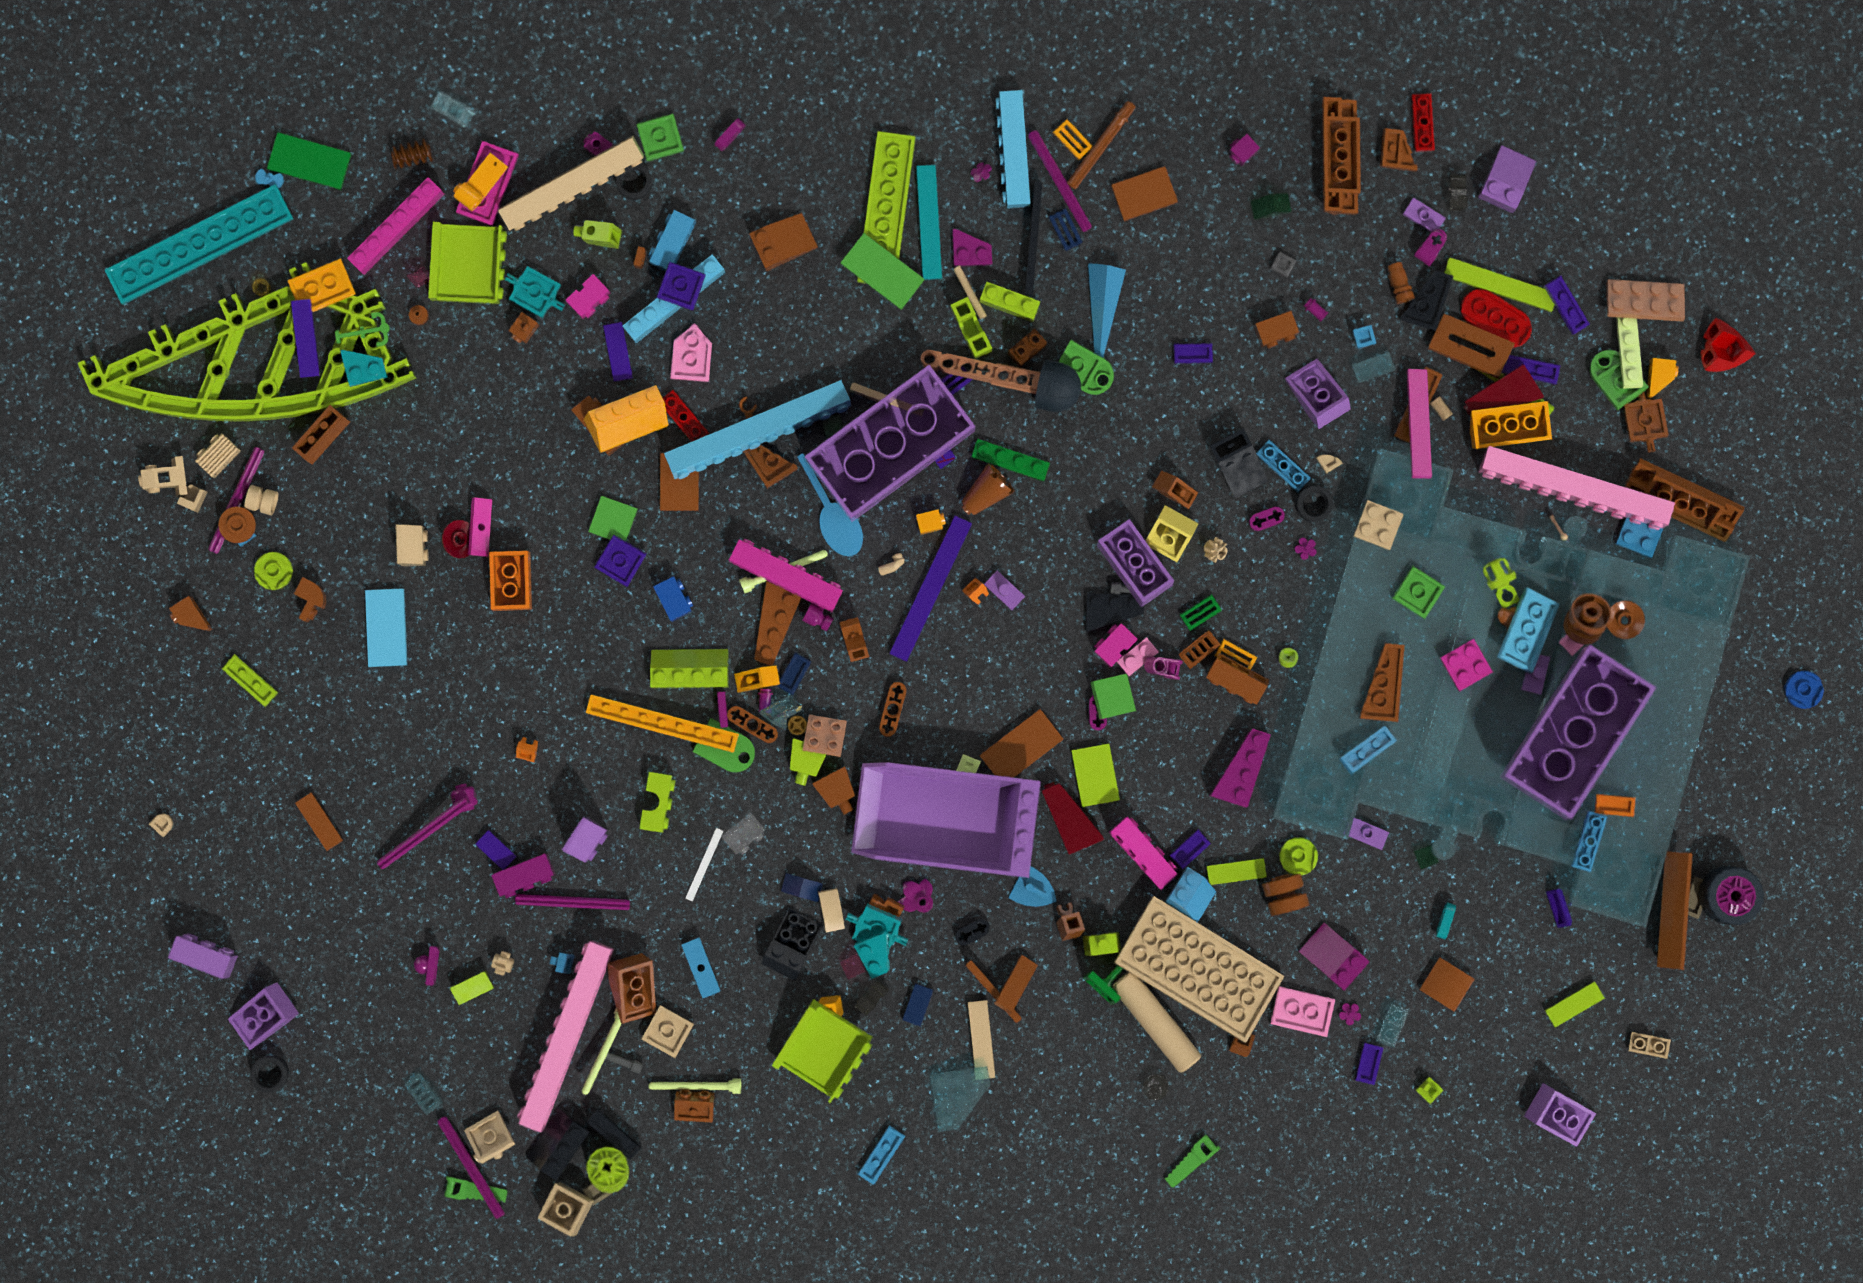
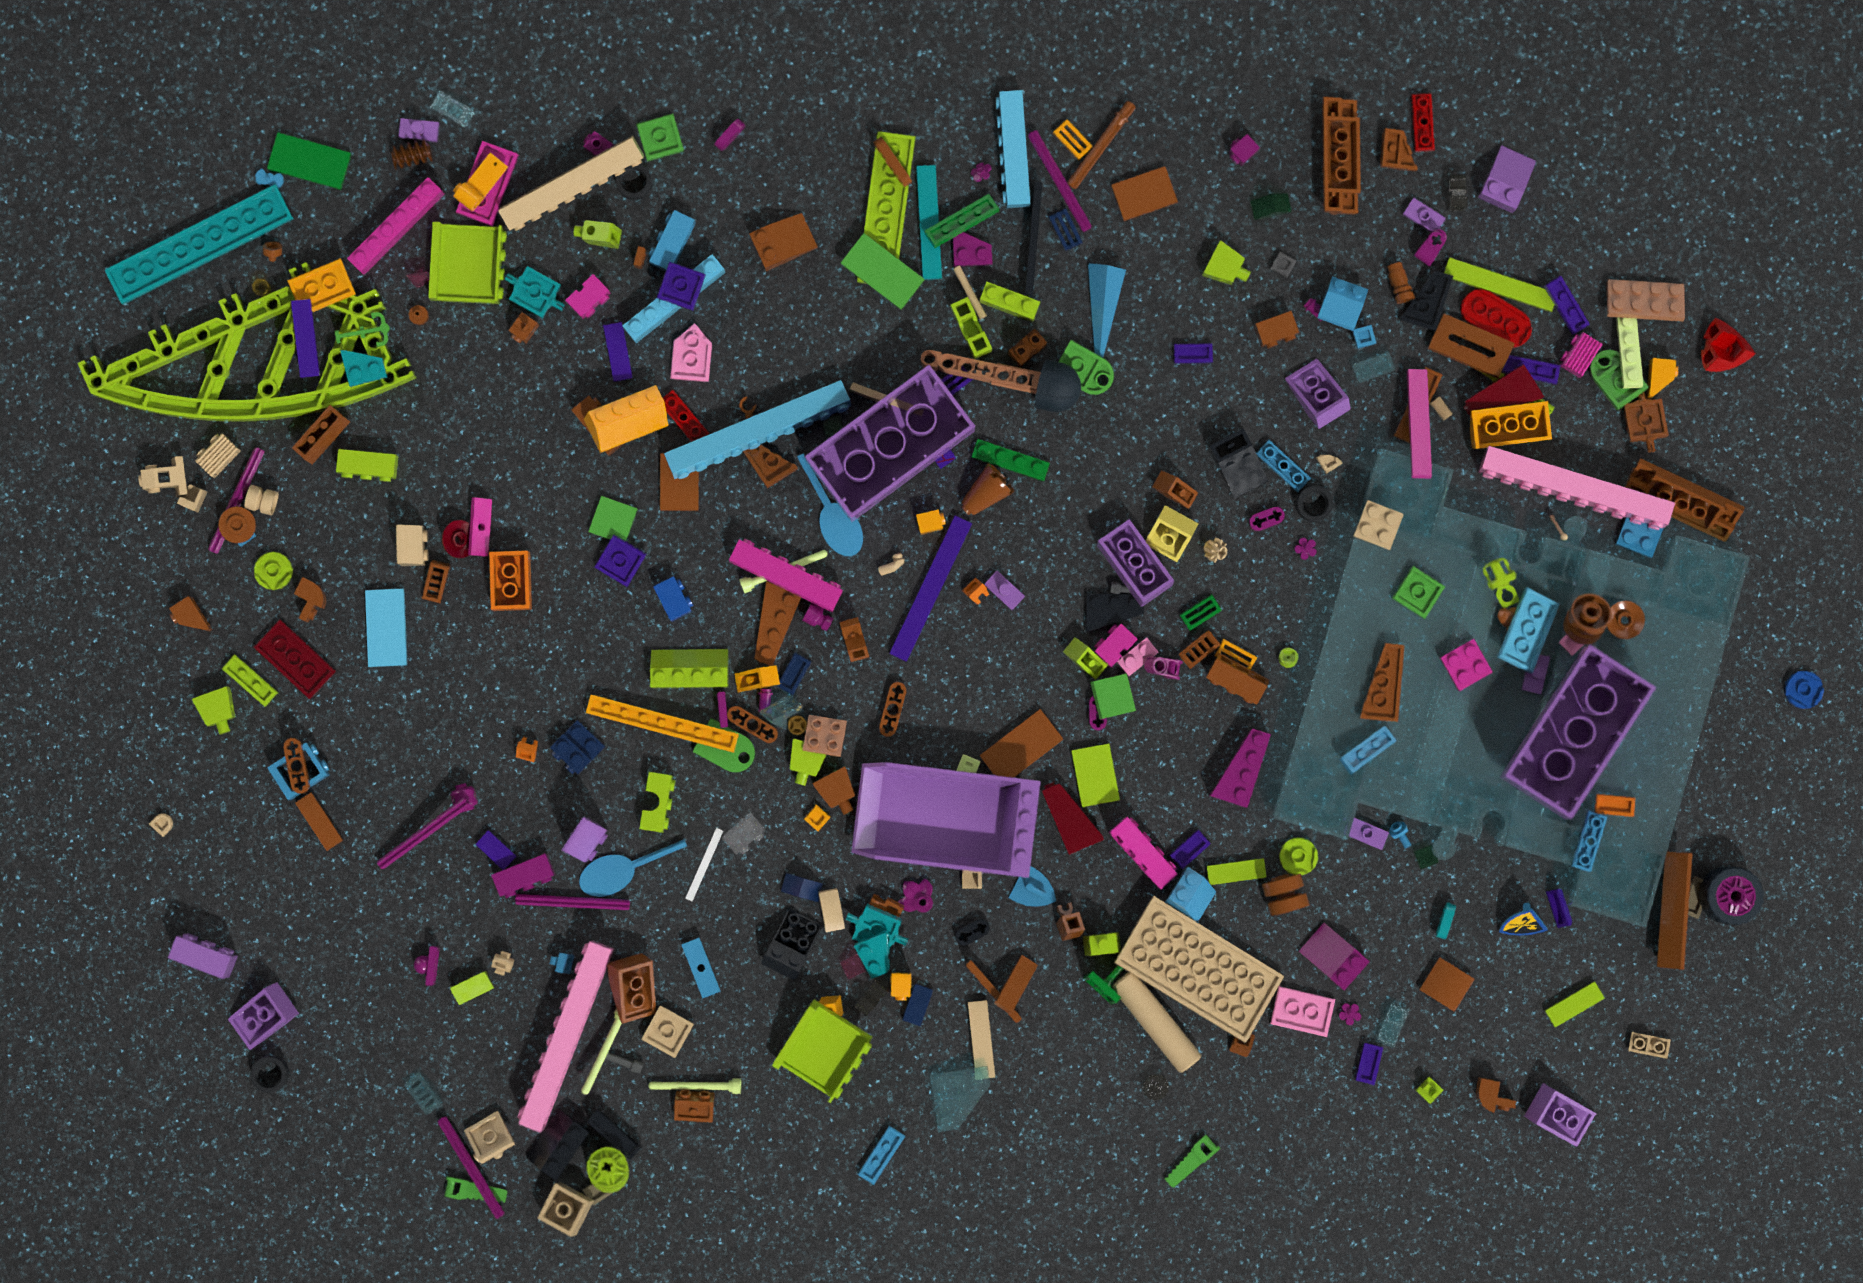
(216, 708): none -> lime torso
(272, 250): none -> dark orange tile
(283, 783): none -> dark azure window
(294, 659): none -> dark red tile
(305, 778): none -> dark orange beam
(367, 465): none -> lime brick
(418, 130): none -> medium lavender tile
(441, 565): none -> dark orange slope
(577, 748): none -> dark blue plate
(615, 872): none -> dark azure piece
(817, 818): none -> light orange tile
(892, 162): none -> dark orange beam
(901, 985): none -> light orange slope
(961, 221): none -> green plate
(971, 879): none -> tan panel
(1085, 658): none -> lime slope
(1226, 265): none -> lime torso
(1342, 303): none -> dark azure slope
(1399, 829): none -> dark azure plate
(1487, 1095): none -> dark orange brick
(1523, 923): none -> shield
(1580, 355): none -> dark pink brick

